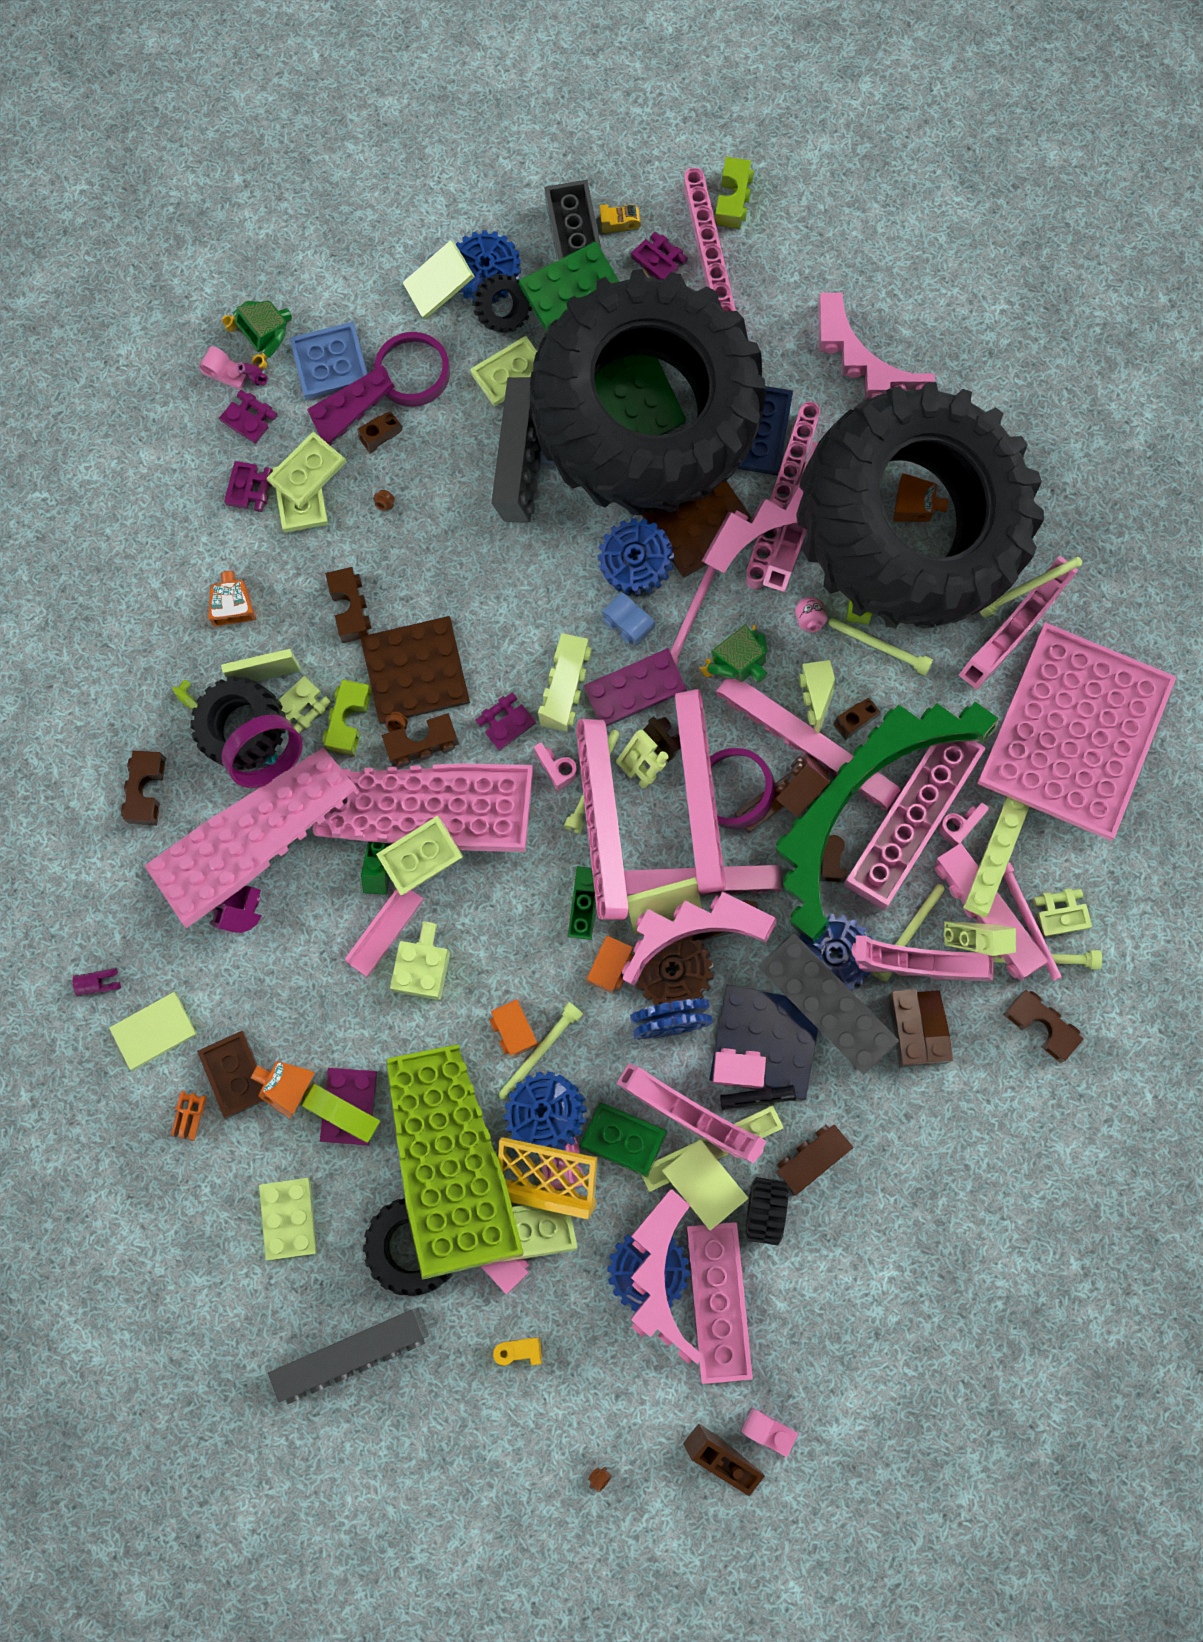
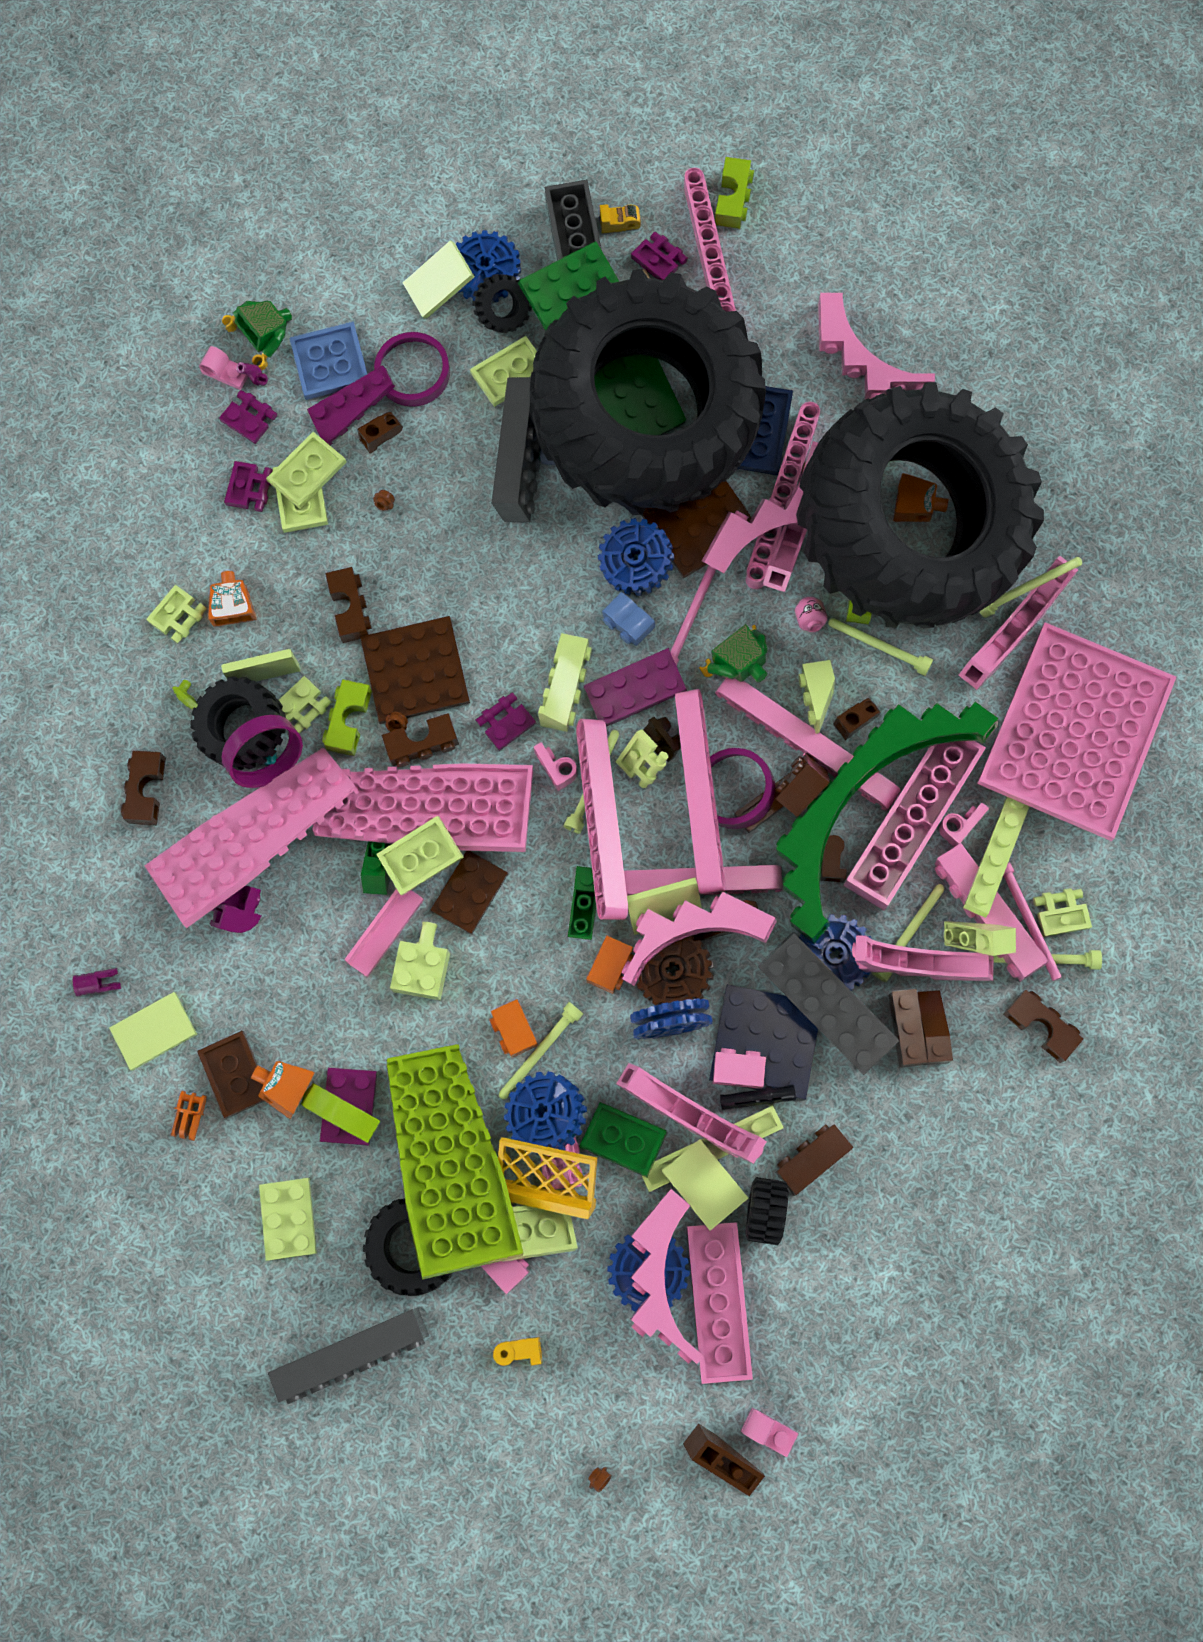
(172, 609): none -> yellowish green plate
(469, 892): none -> reddish brown plate

